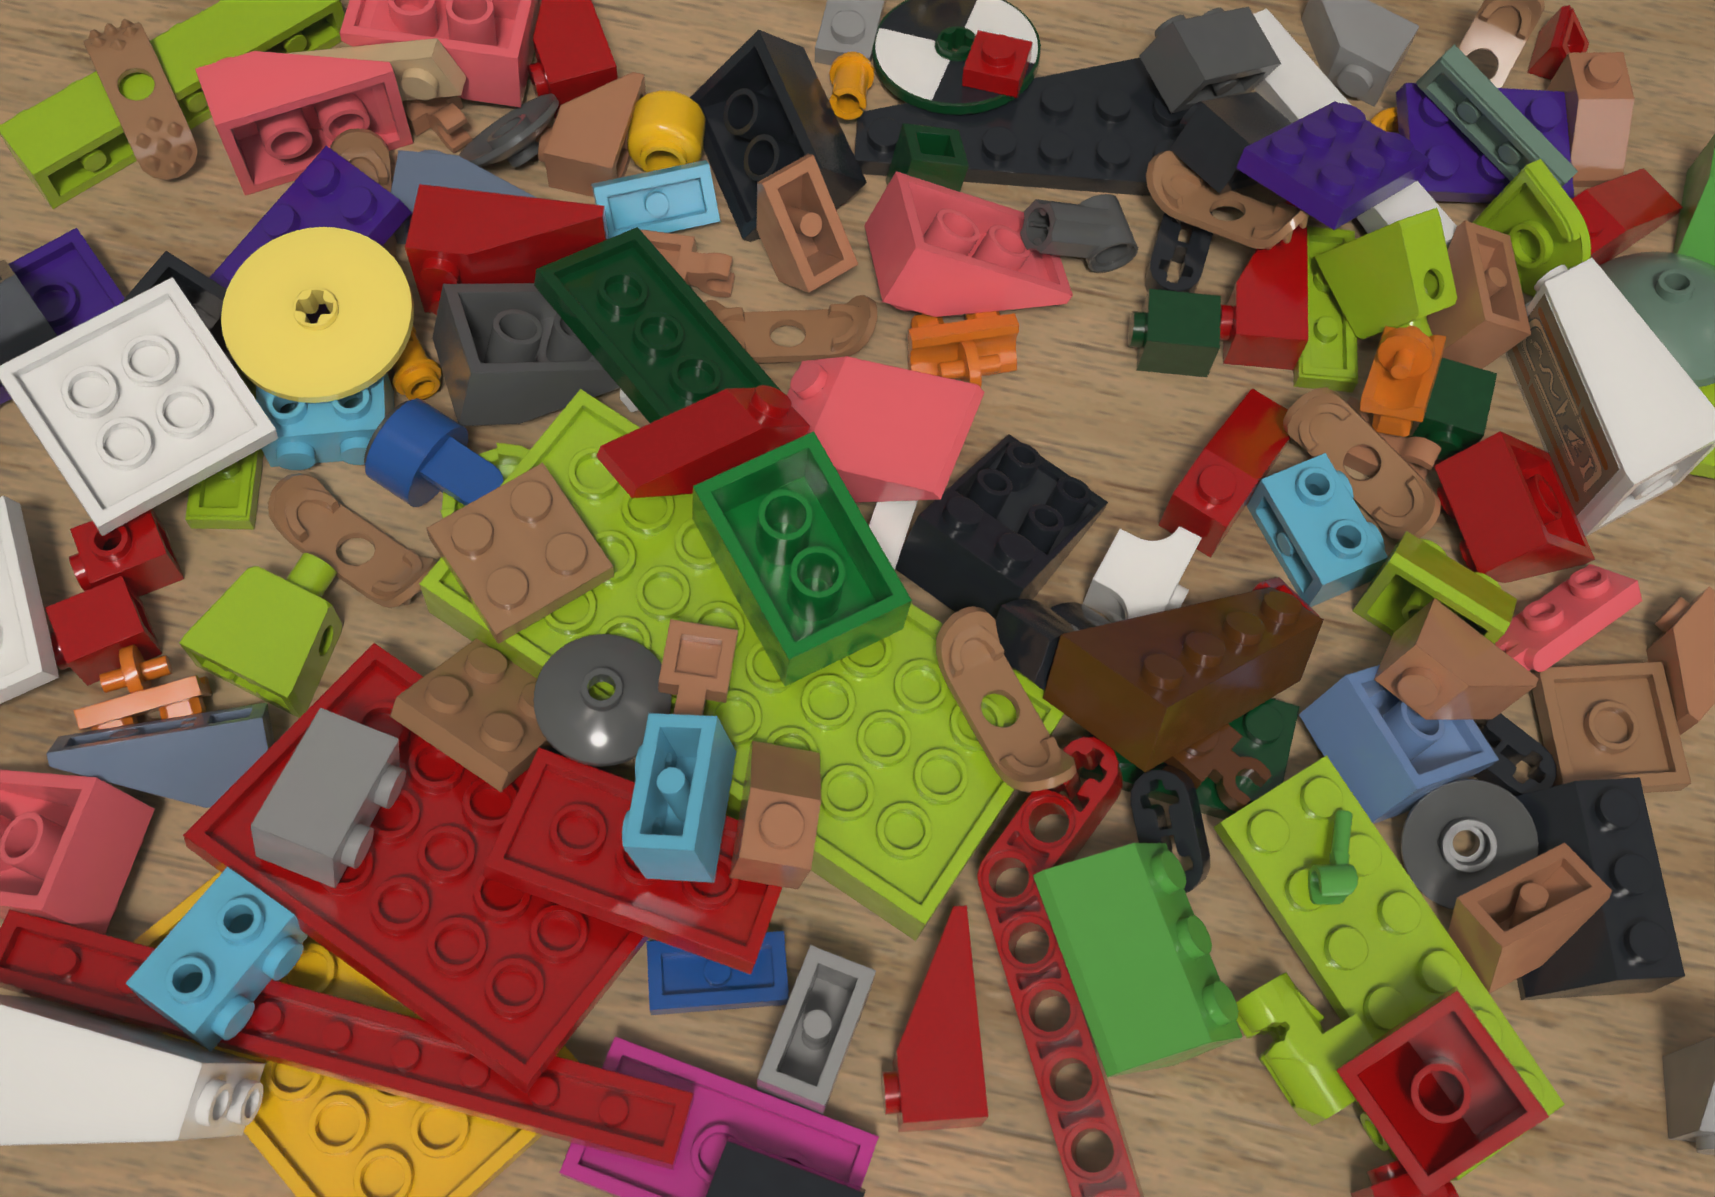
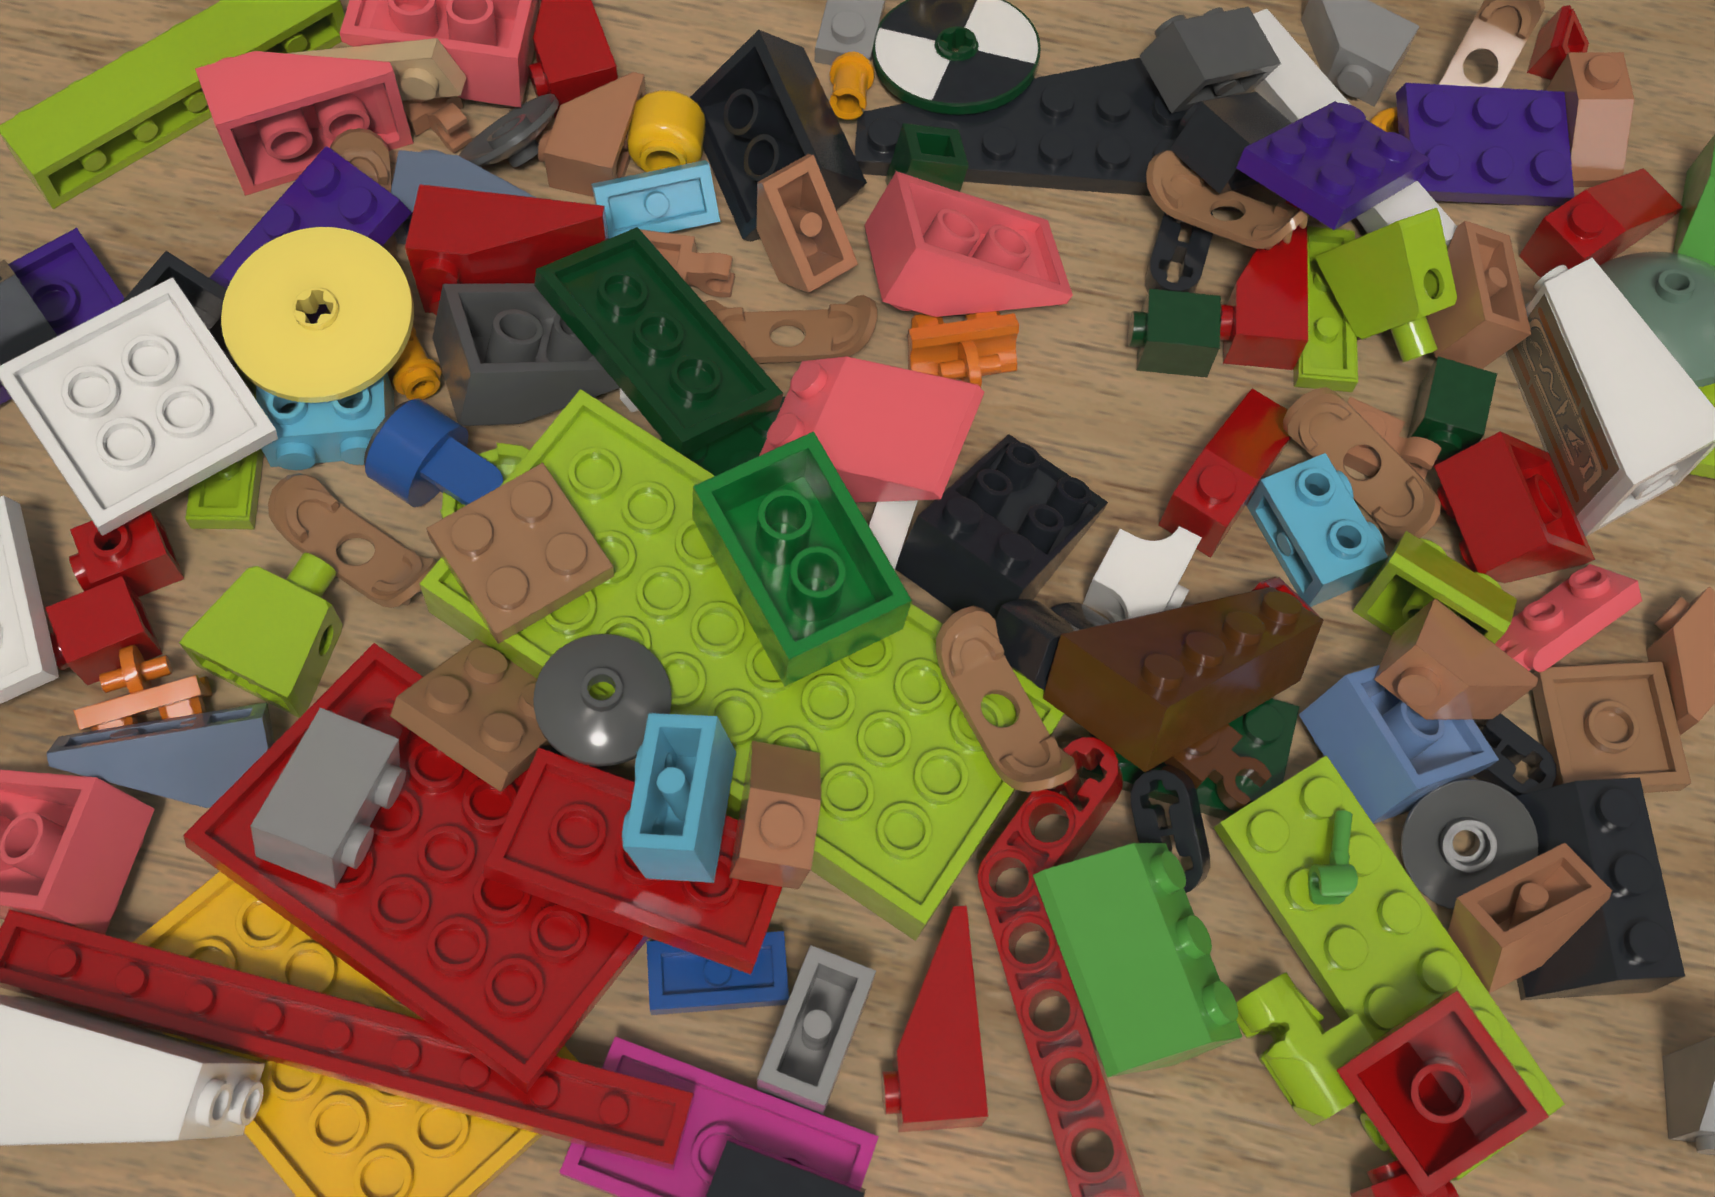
(154, 124): medium nougat piece -> none
(219, 960): medium azure brick -> none
(697, 665): nougat plate -> none
(702, 441): red slope -> none
(997, 63): red plate -> none
(1086, 230): dark grey piece -> none
(1402, 379): orange hips -> none
(1489, 117): sand green tile -> none
(1541, 223): lime tile -> none

